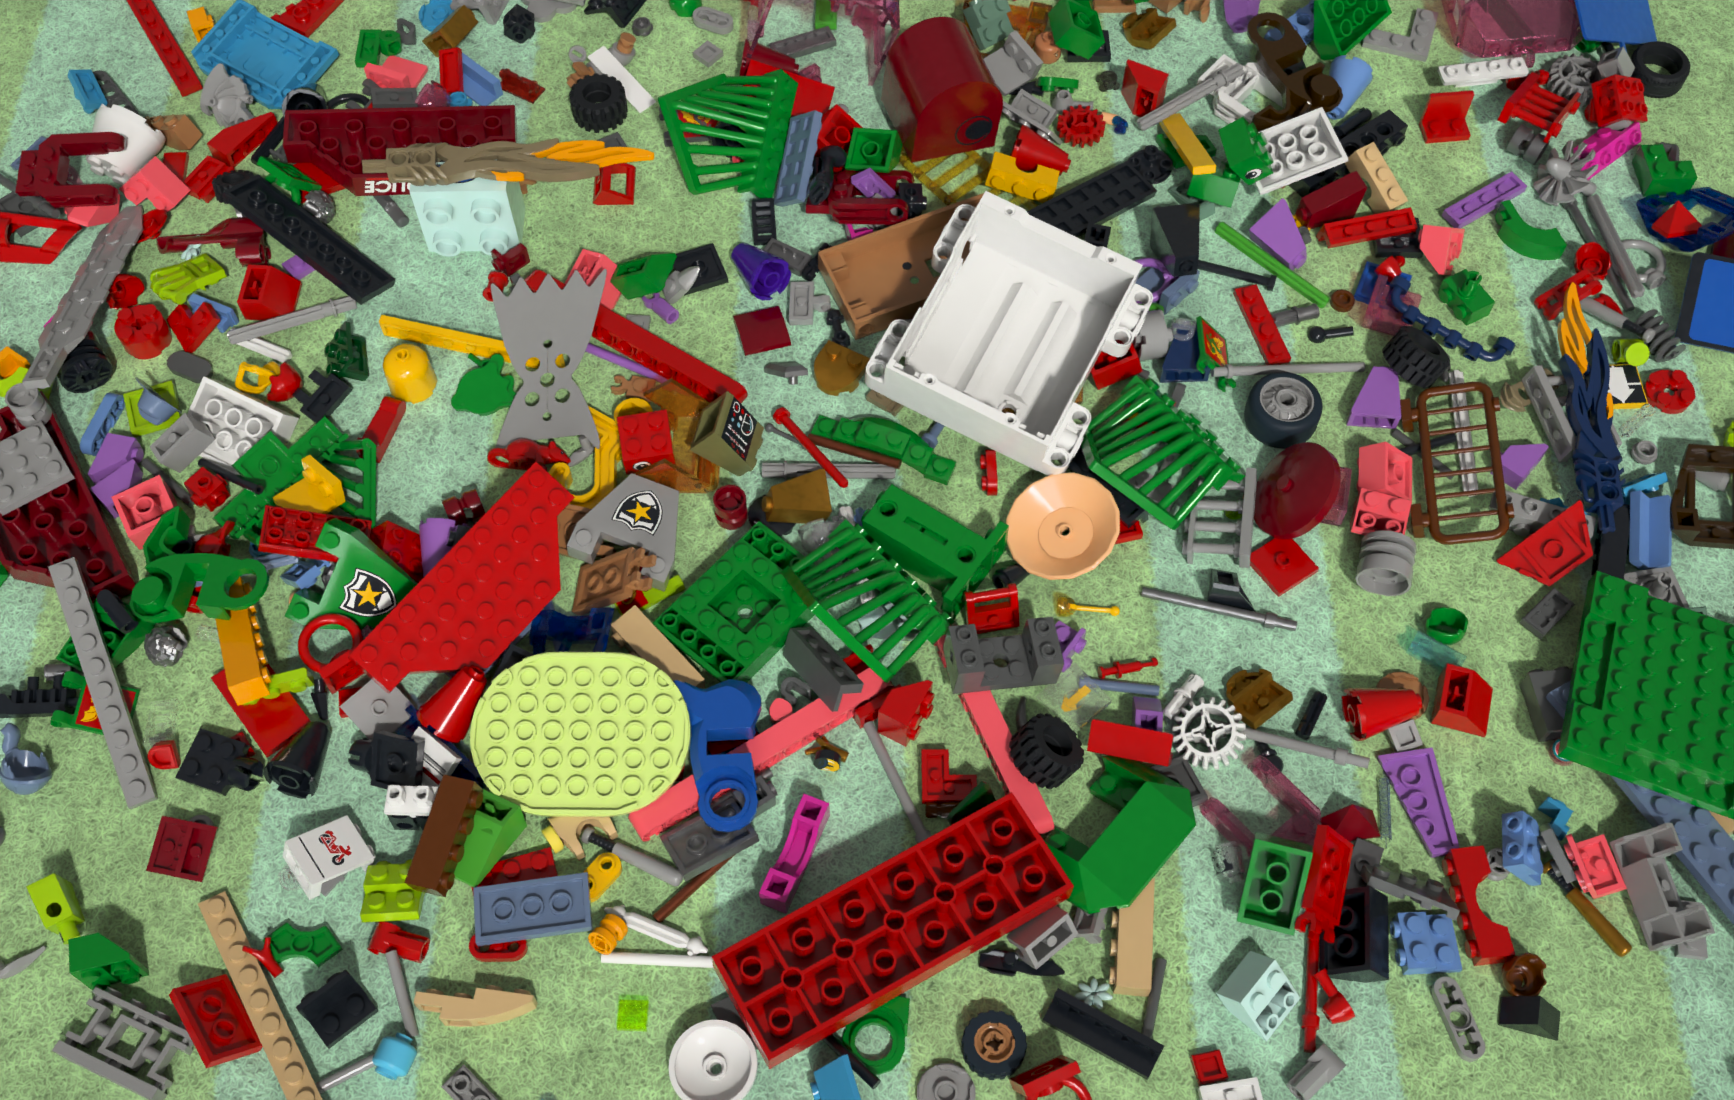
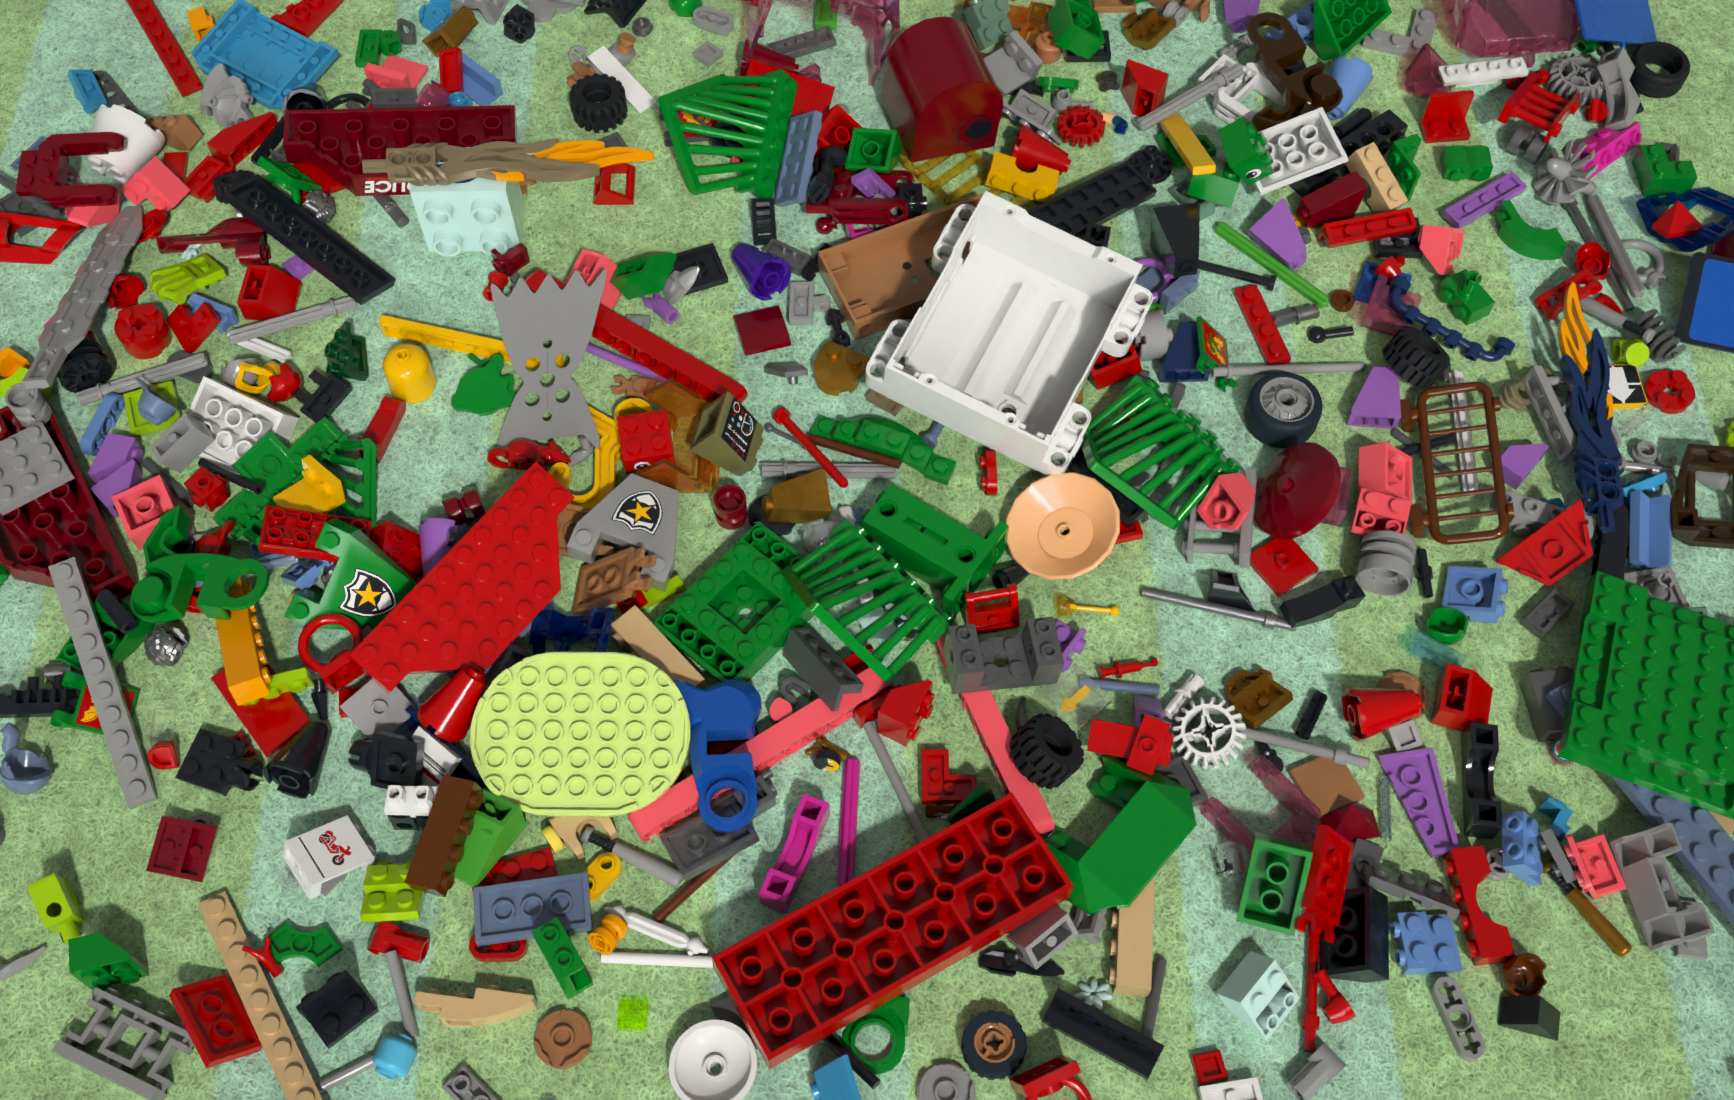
(149, 376): none -> light grey axle
(230, 373): none -> light grey hair
(520, 86): clear red hinge -> none
(562, 958): none -> green panel
(567, 1048): none -> medium nougat tile
(825, 225): none -> dark red bar
(848, 826): none -> dark pink axle
(1148, 744): none -> red plate
(1175, 11): none -> light grey wheel
(1184, 324): clear tile -> none
(1227, 502): none -> coral slope
(1236, 47): none -> light grey axle
(1323, 603): none -> black slope
(1327, 784): none -> medium nougat tile
(1401, 163): none -> green bracket
(1423, 75): none -> clear pink slope
(1424, 573): none -> black bar
(1466, 163): none -> green brick
(1476, 592): none -> medium blue plate
(1480, 805): none -> black arch
(1619, 99): red bracket -> none
(1661, 466): none -> light grey bar

